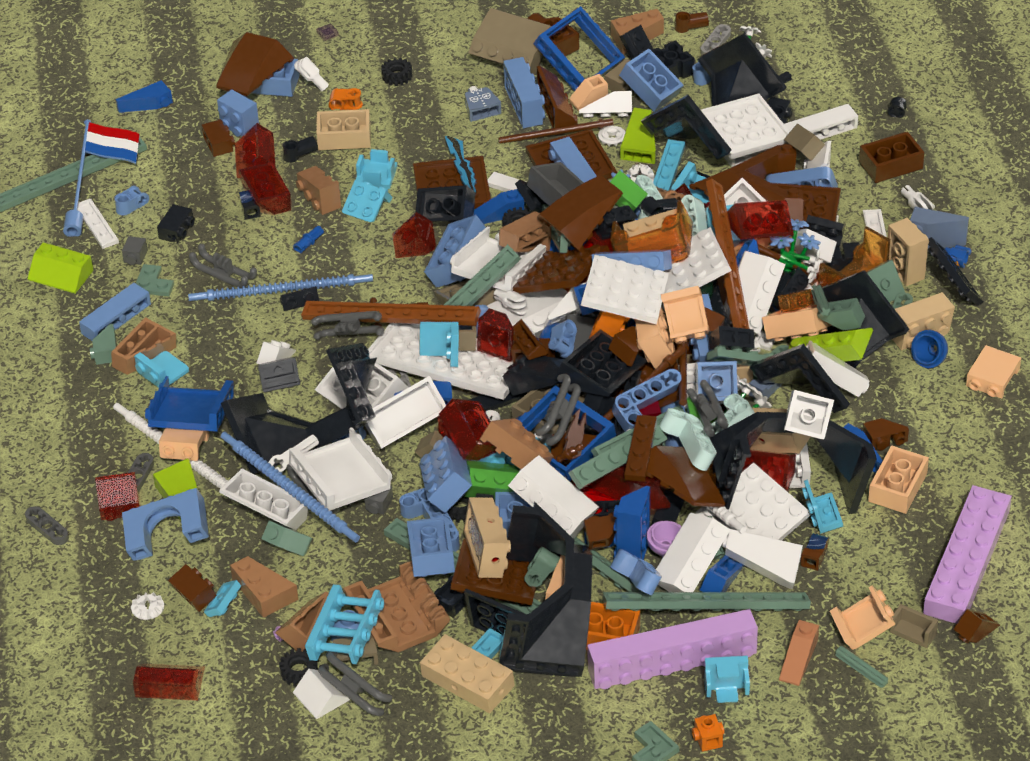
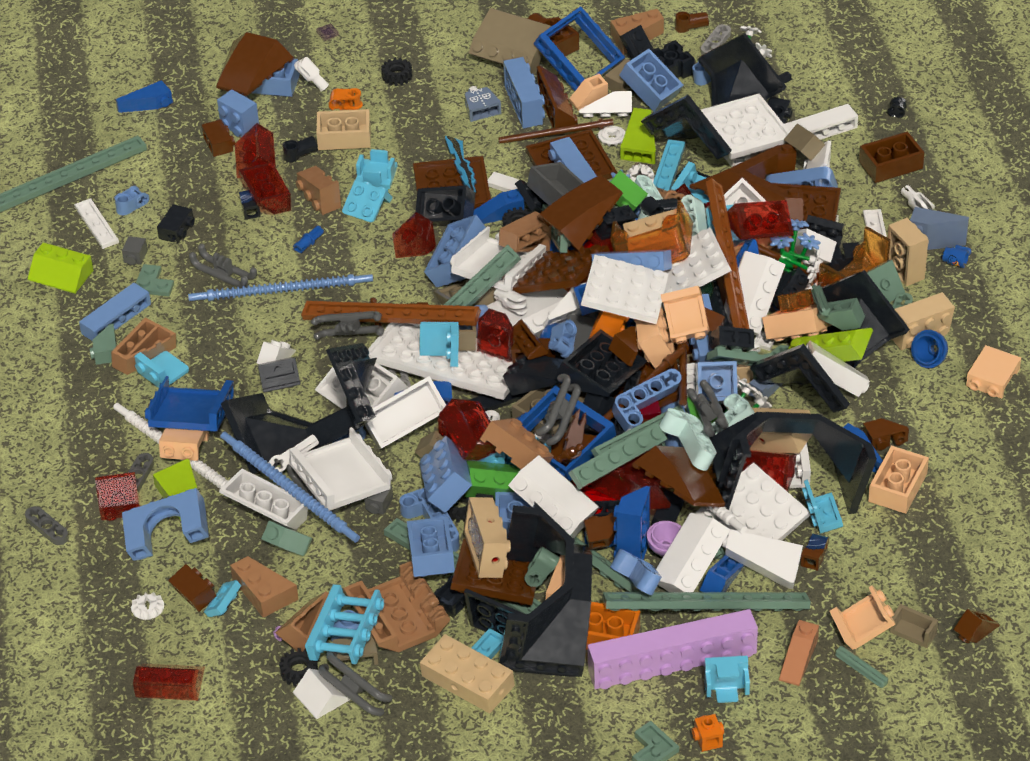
(106, 143): flag -> none
(298, 298): black hinge -> none
(641, 448): reddish brown plate -> none
(808, 414): white slope -> none
(955, 275): black plate -> none
(967, 554): lavender brick -> none

